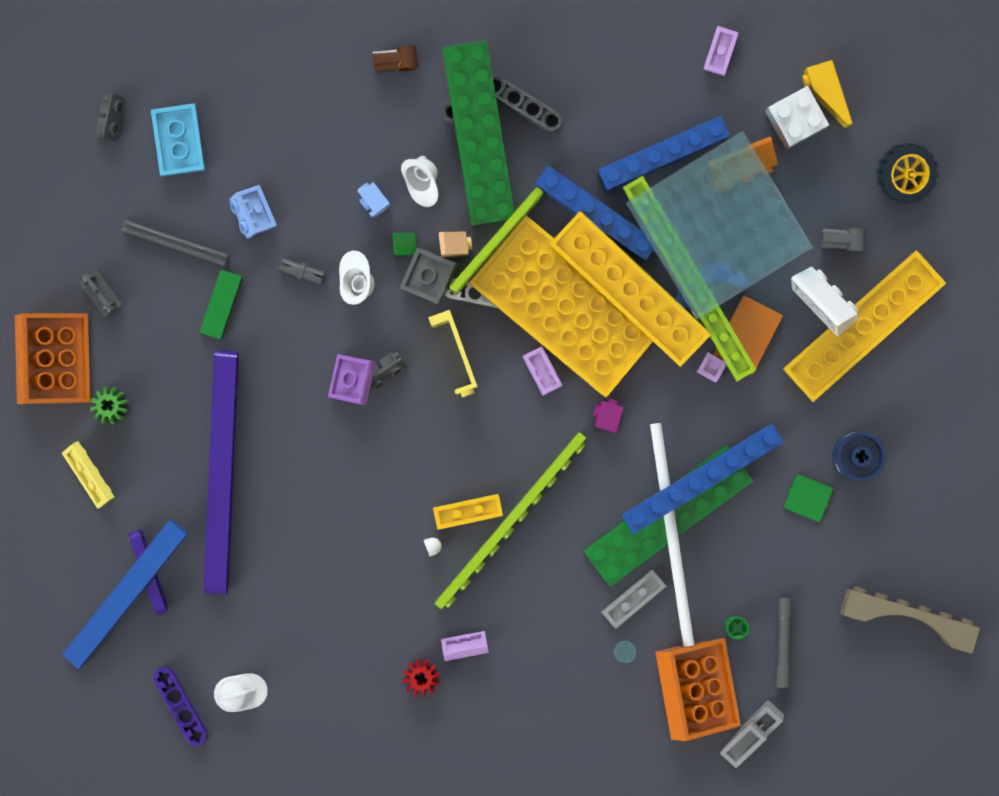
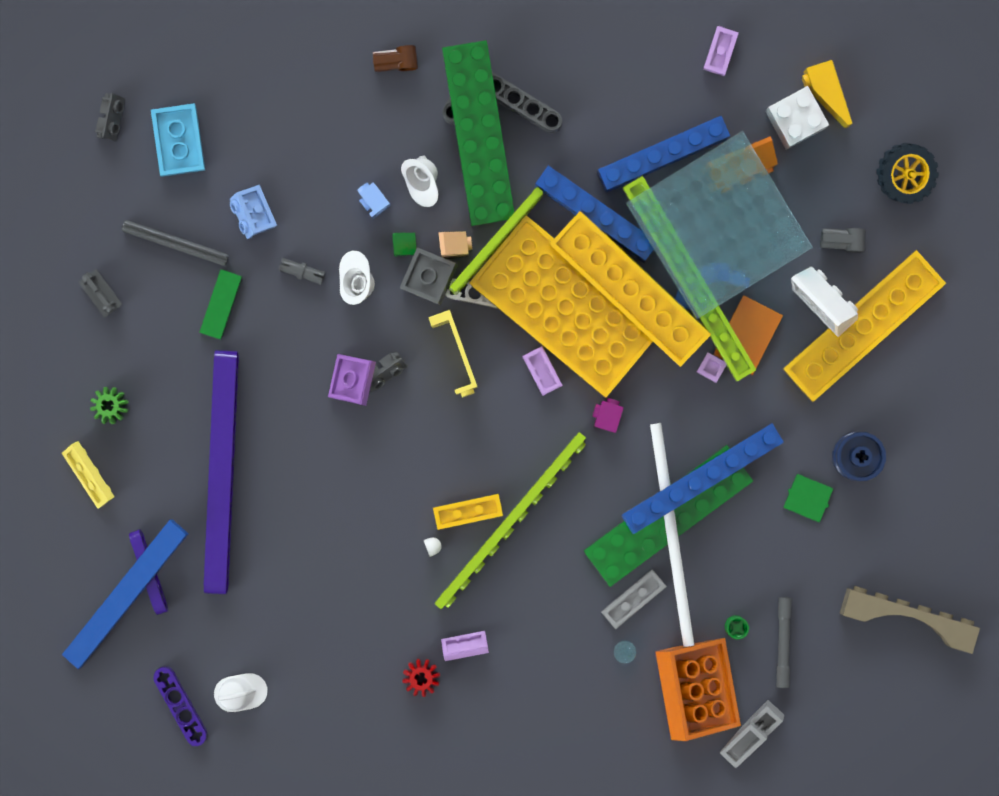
(52, 358): orange slope -> none

